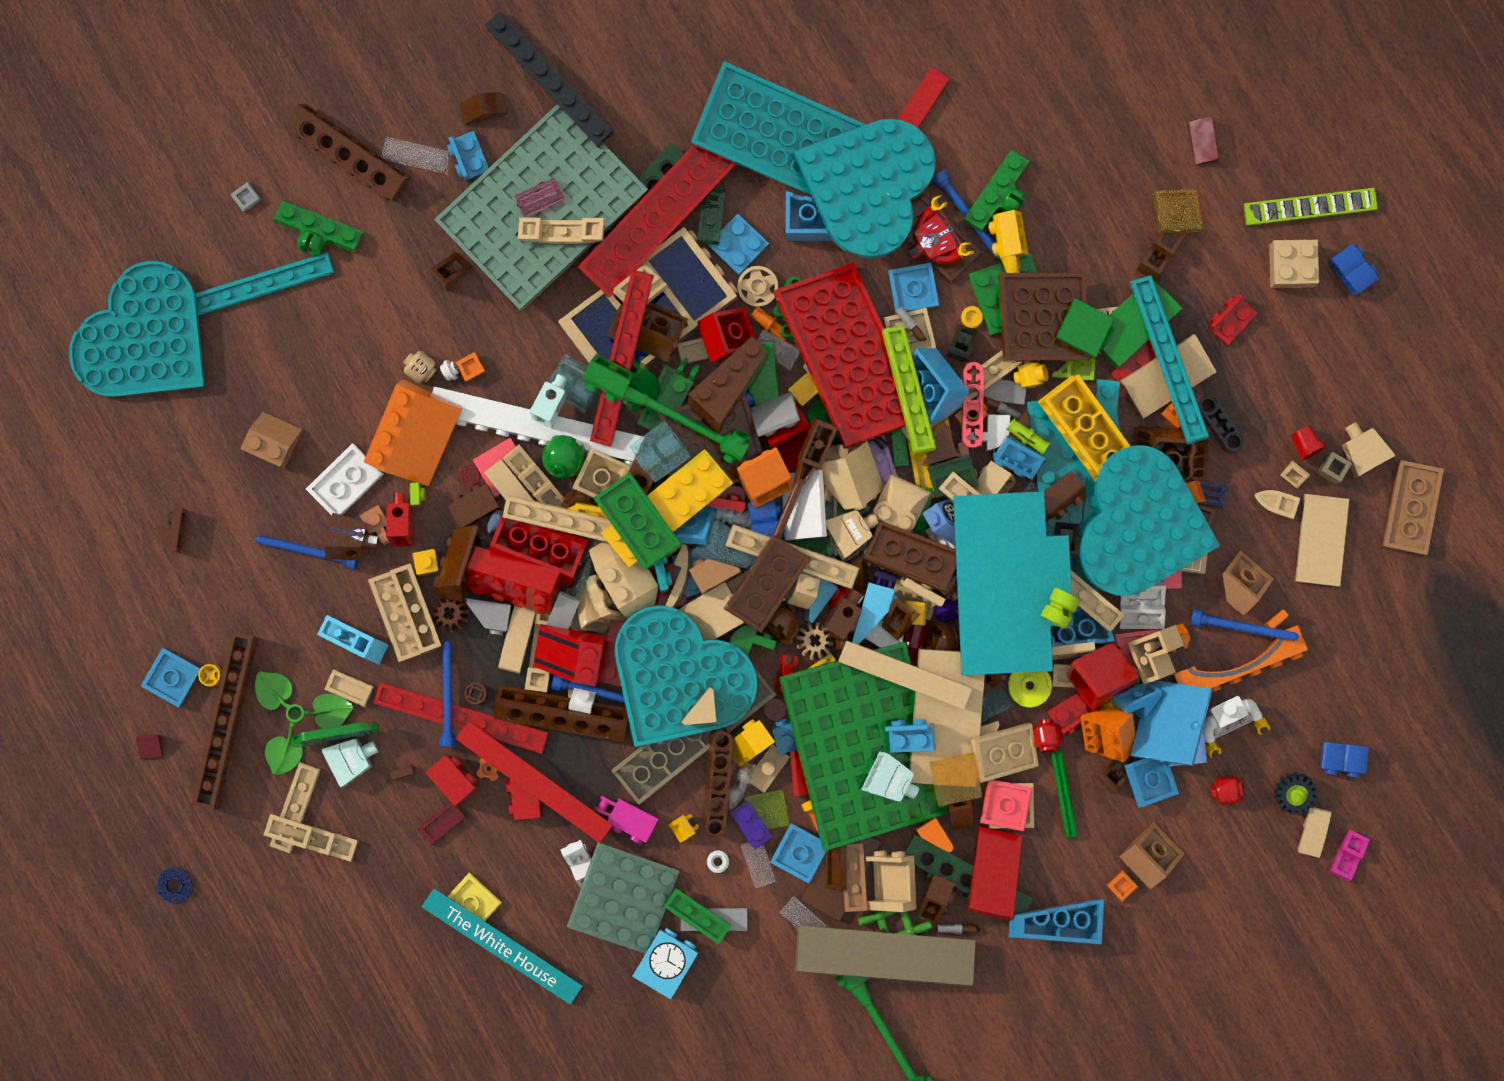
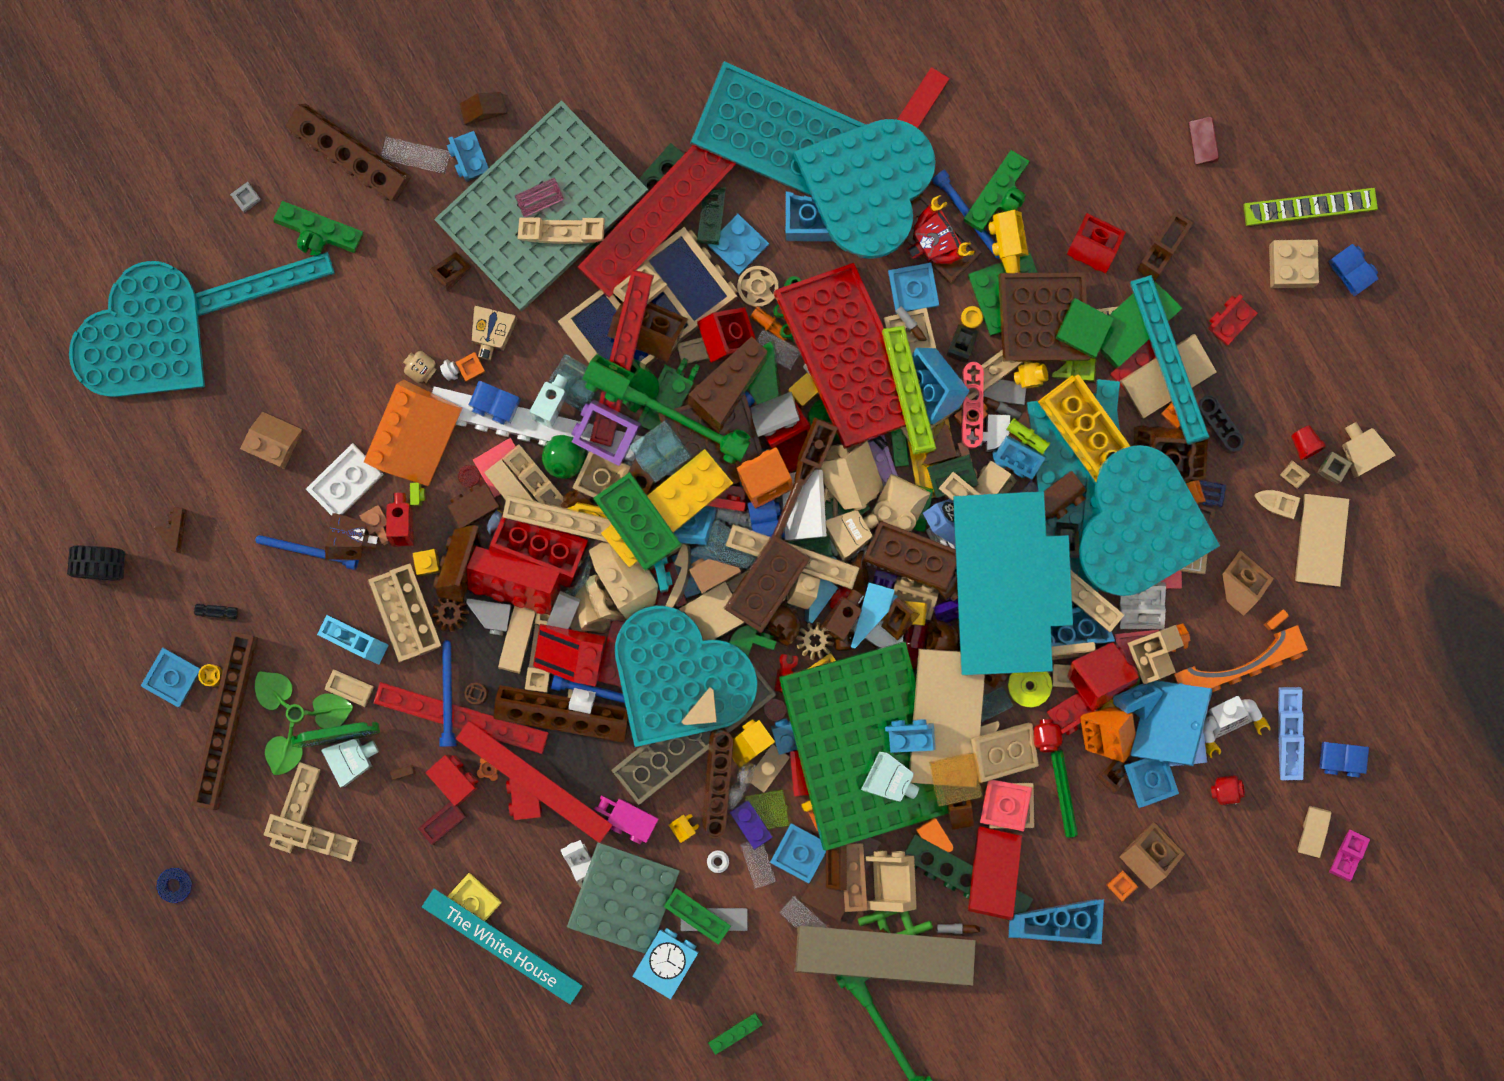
(96, 563): none -> black tyre
(149, 746): dark red slope -> none
(216, 611): none -> black axle
(491, 330): none -> tan torso
(494, 402): none -> blue brick
(549, 79): black plate -> none
(632, 429): none -> medium lavender window
(735, 1033): none -> green piece
(905, 674): tan tile -> none
(923, 591): tan plate -> none
(936, 899): reddish brown brick -> none
(1060, 608): lime wheel -> none
(1096, 243): none -> red slope
(1177, 211): clear yellow tile -> none
(1200, 619): blue piece -> none
(1290, 733): none -> light blue slope
(1295, 793): black wheel -> none
(1413, 507): medium nougat plate -> none

